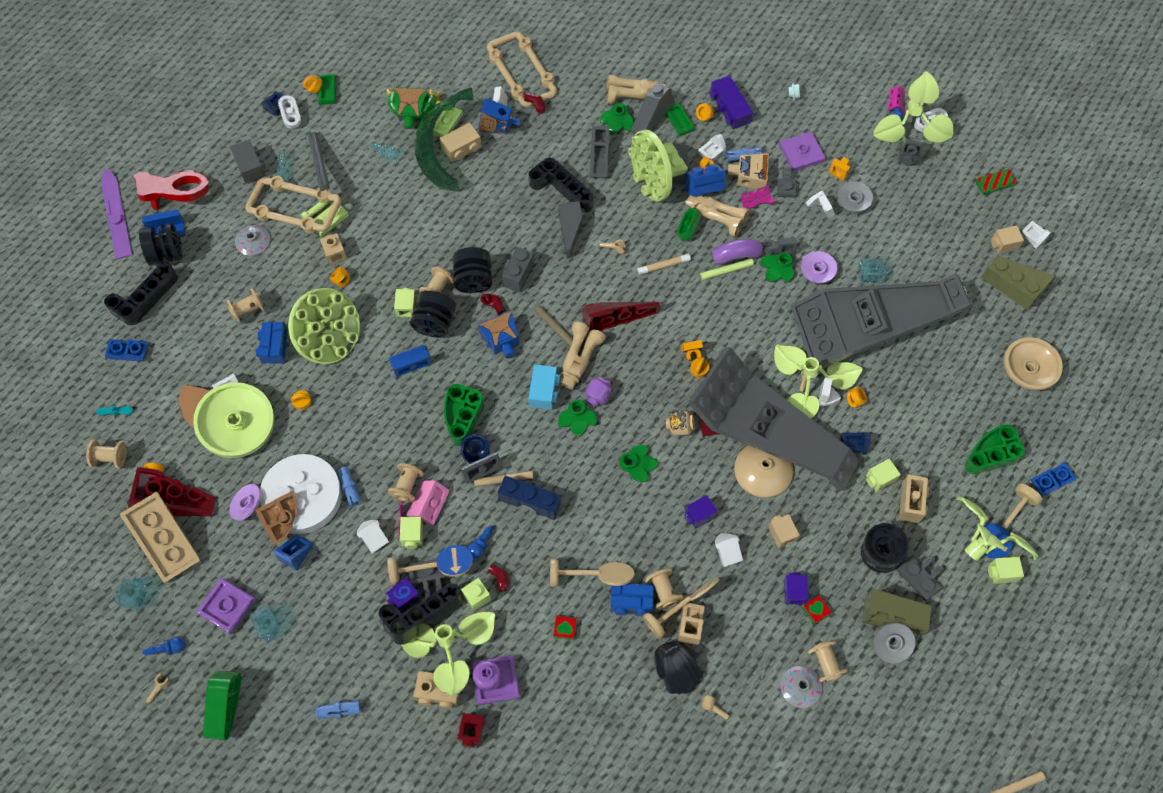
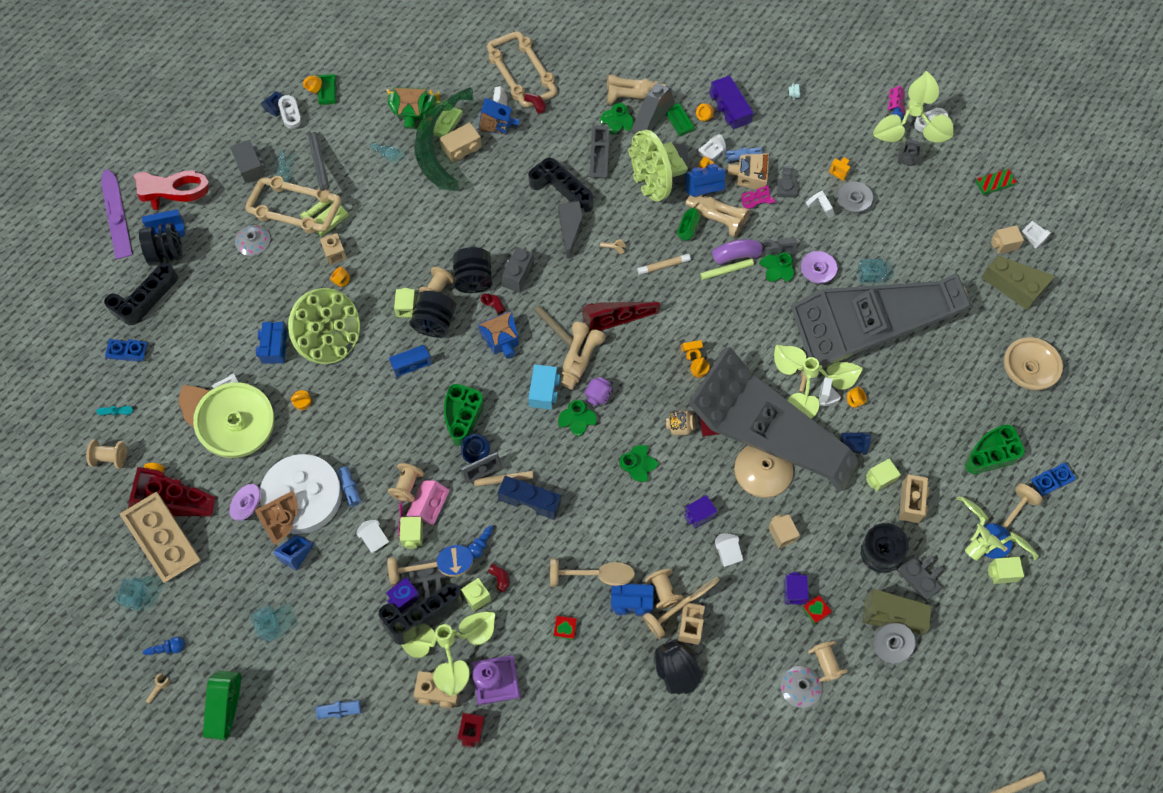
(226, 605): medium lavender plate -> none
(243, 306): tan hose -> none
(708, 704): tan hand -> none
(802, 151): medium lavender plate -> none

